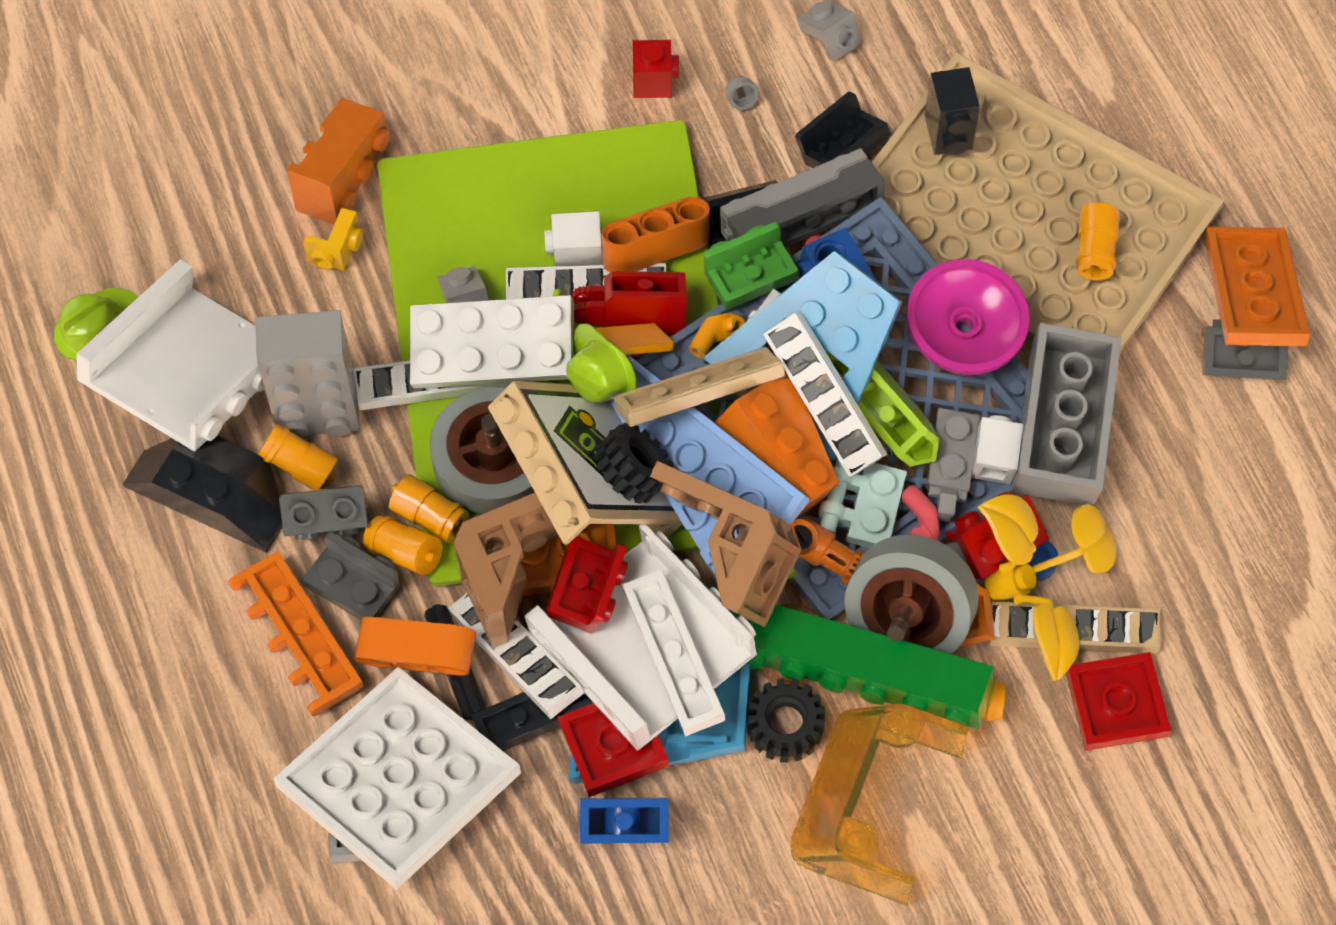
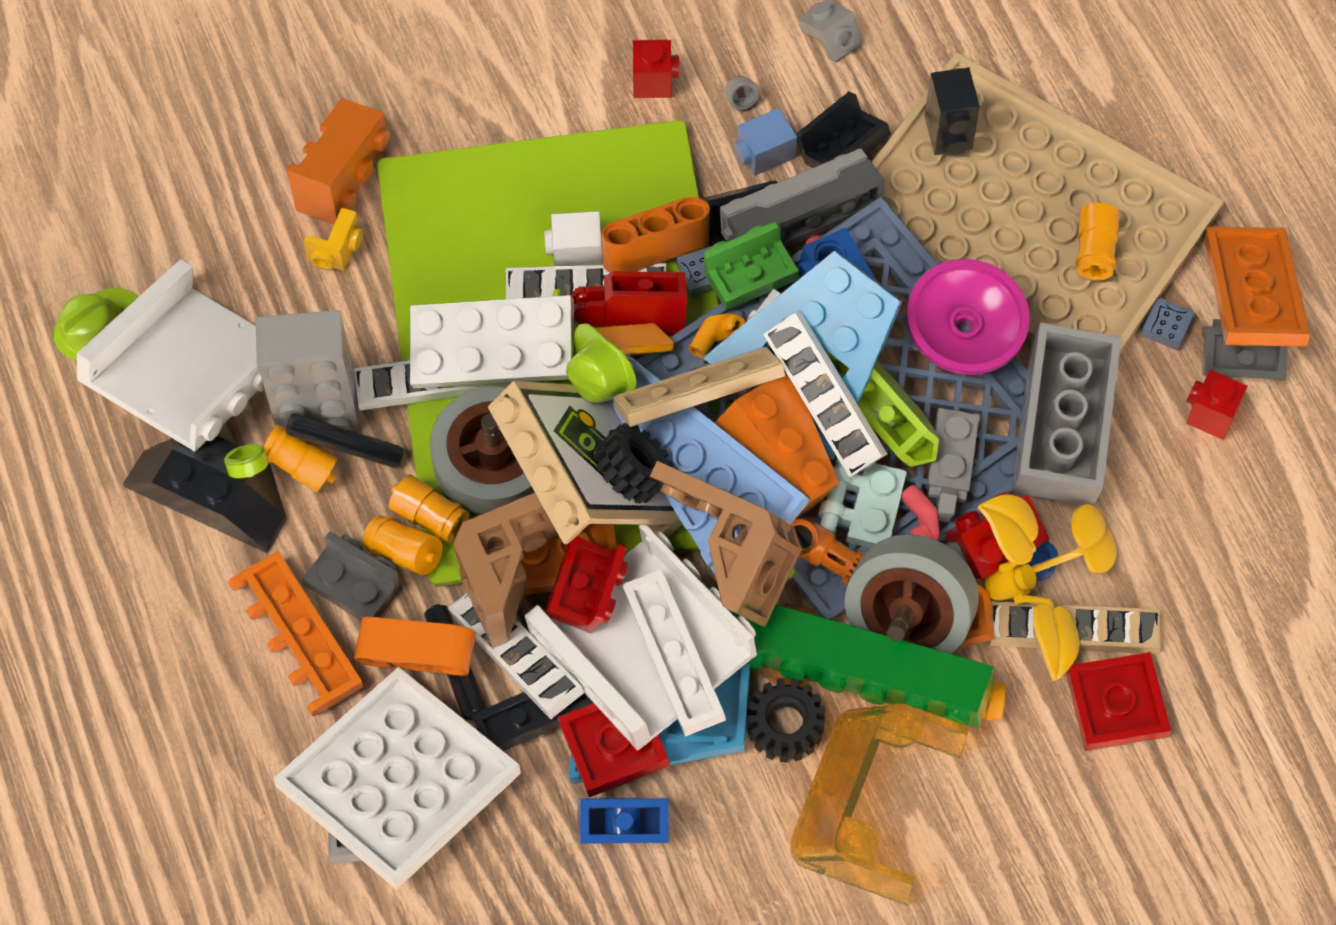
(246, 461): none -> lime tile
(324, 510): dark grey bracket -> none
(344, 440): none -> black axle
(462, 285): light grey bracket -> none
(693, 267): none -> sand blue tile
(765, 142): none -> medium blue brick
(997, 449): white brick -> none
(1167, 324): none -> sand blue tile
(1215, 403): none -> red brick

